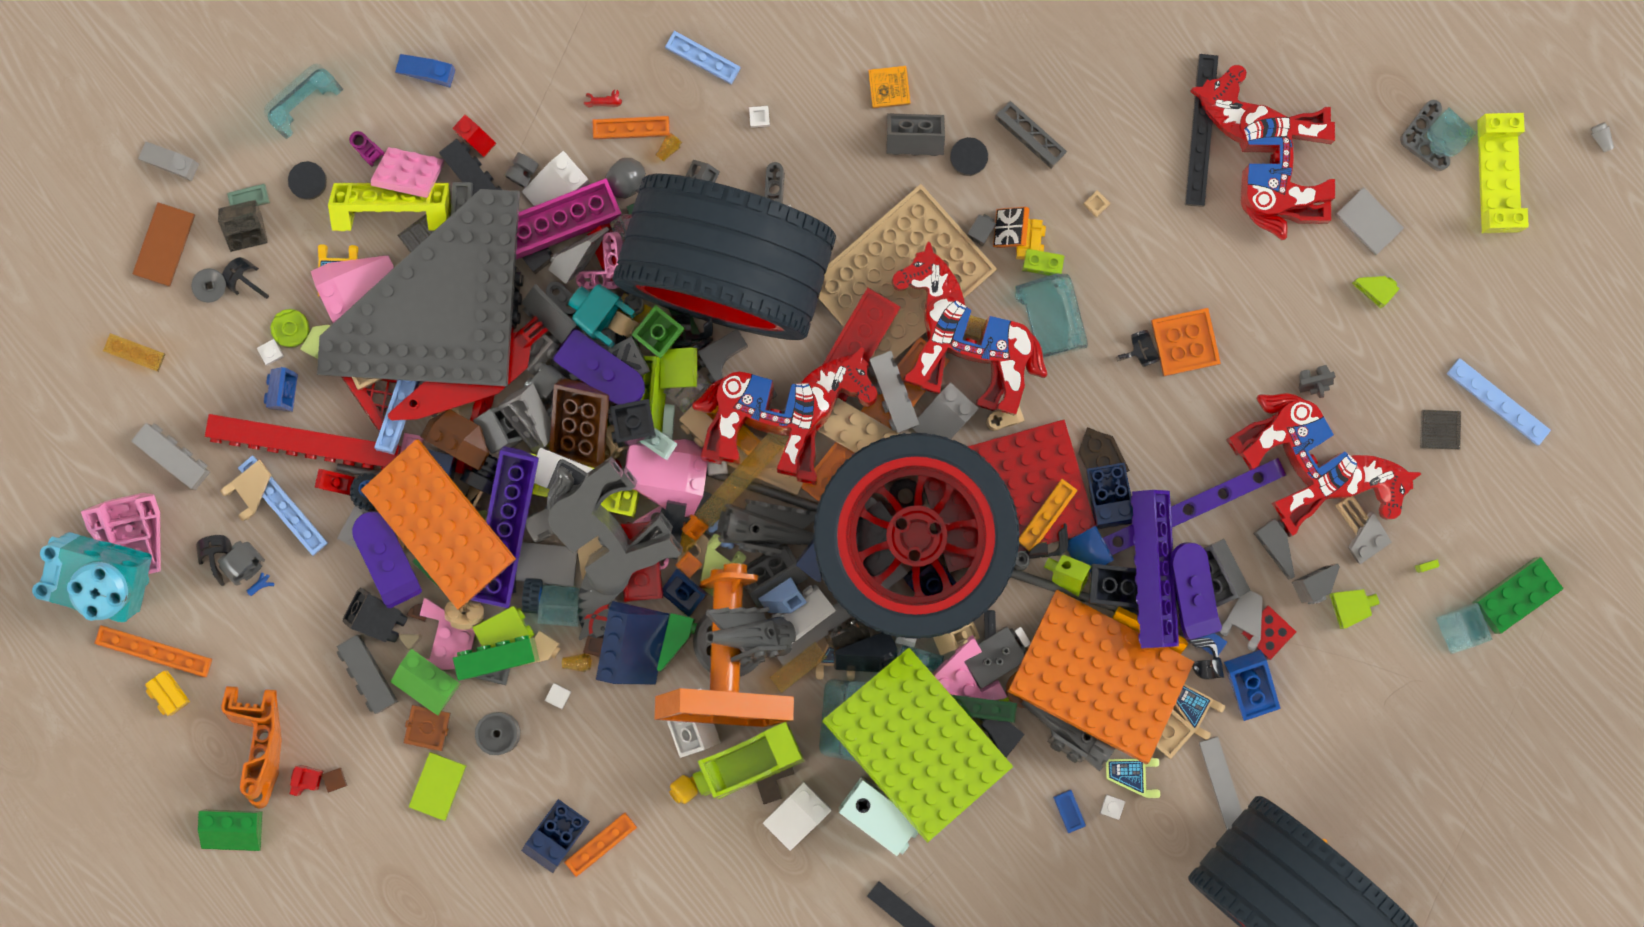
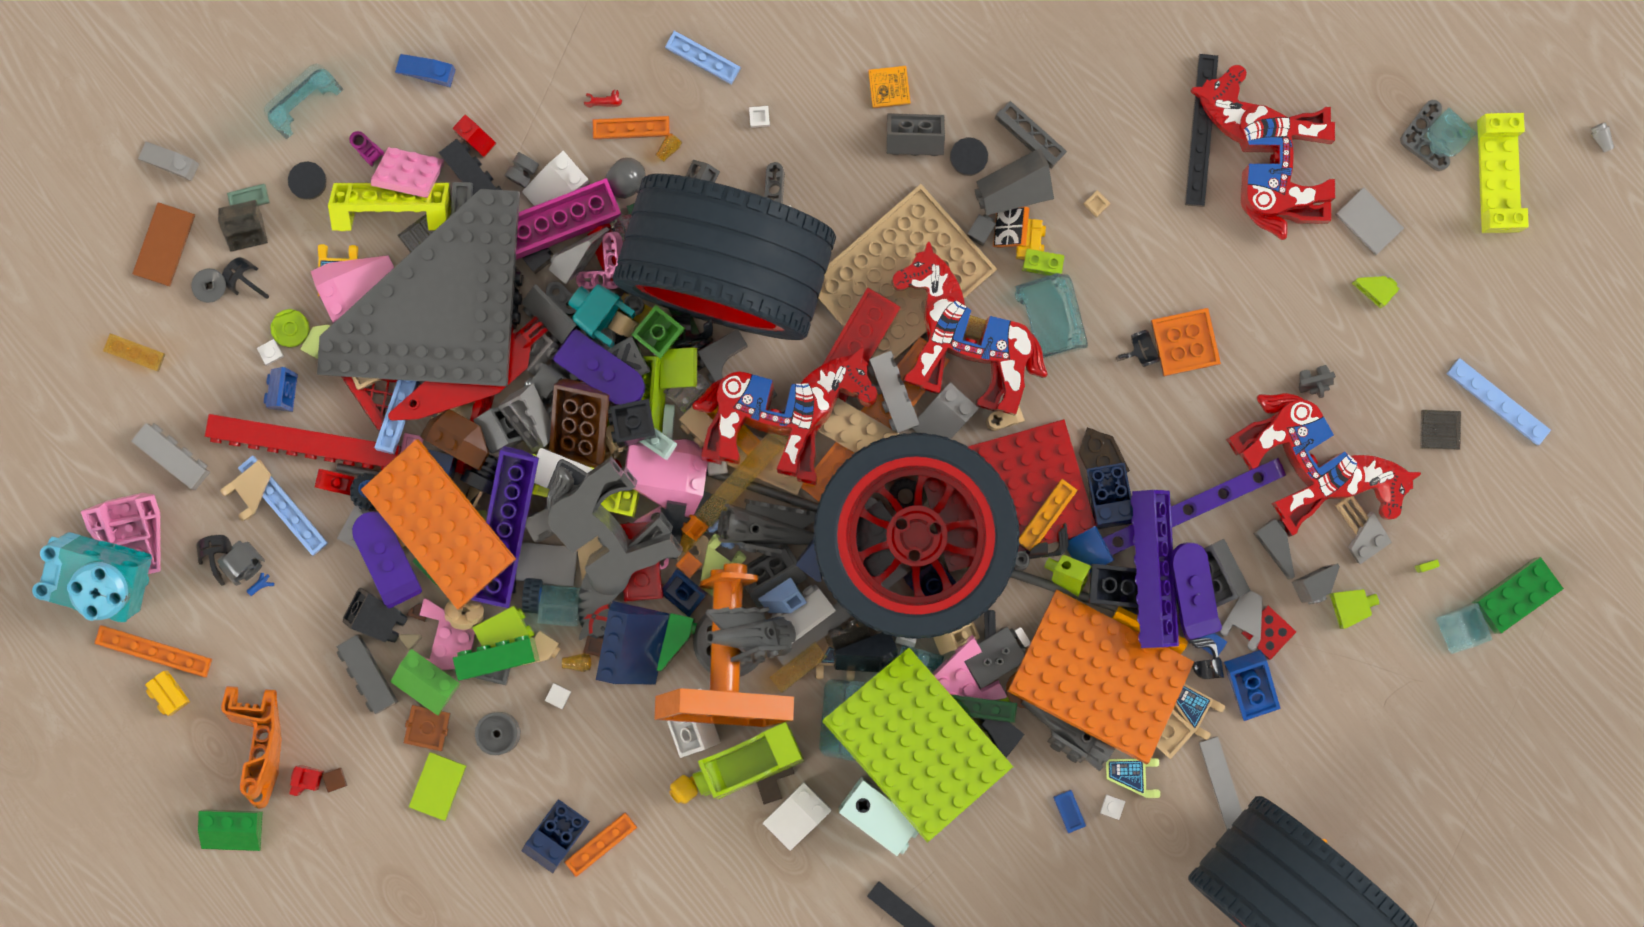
(1016, 184): none -> dark grey slope

